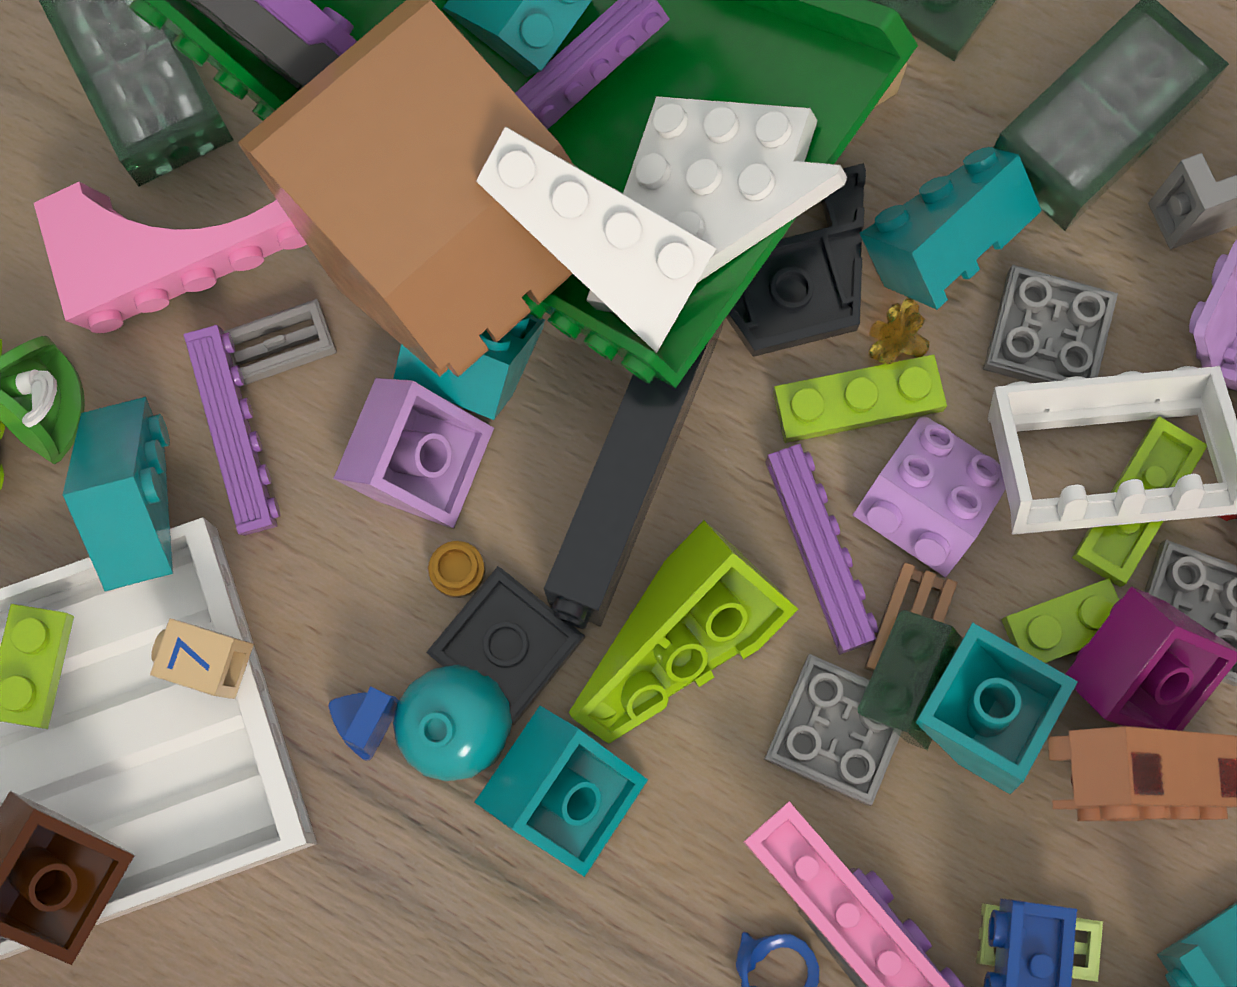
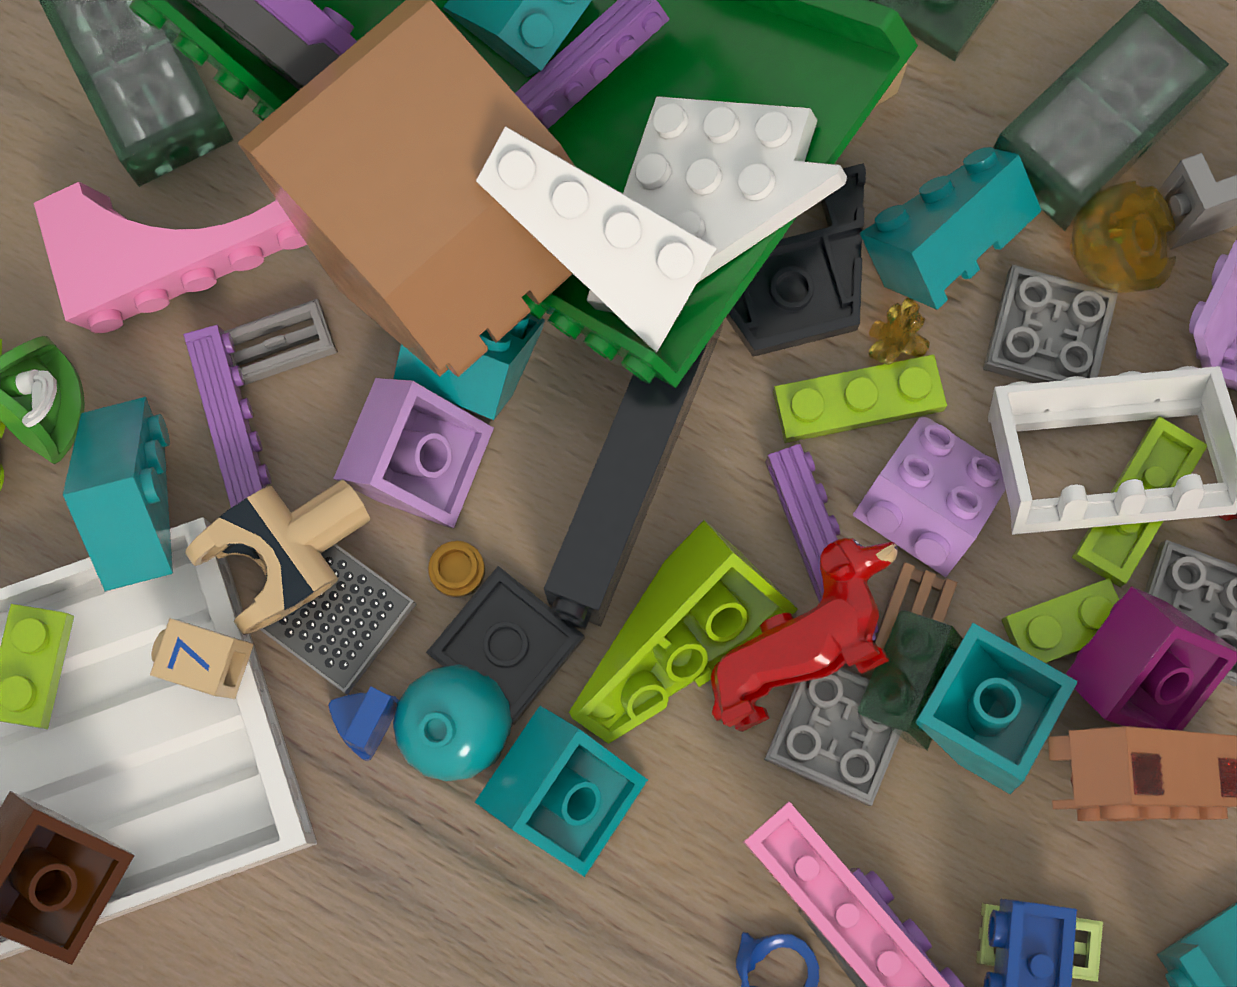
(284, 546): none -> tan connector
(346, 624): none -> tile
(810, 644): none -> red animal
(1123, 239): none -> clear yellow cylinder

